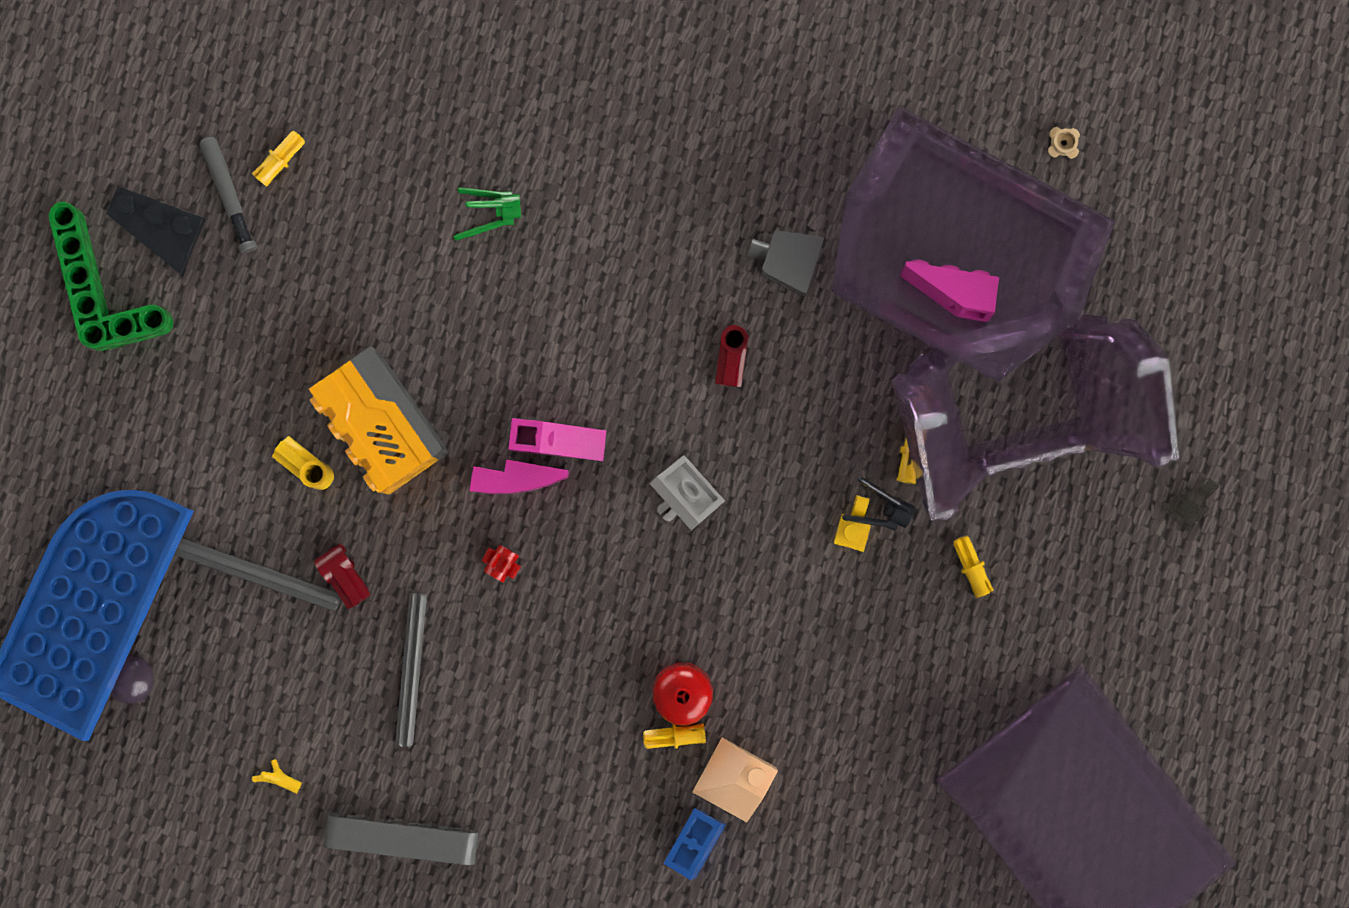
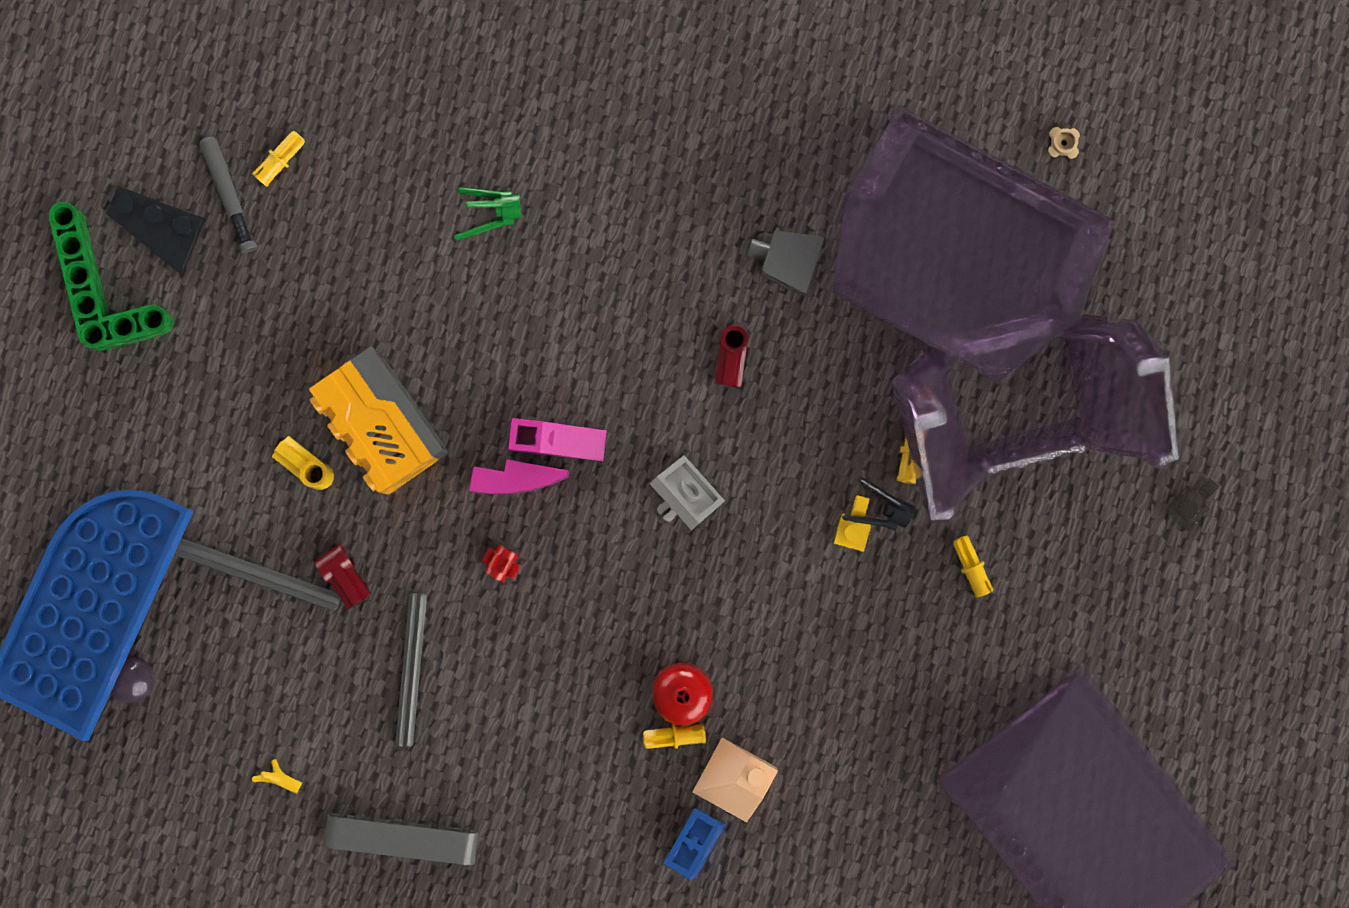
(960, 292): dark pink slope -> none

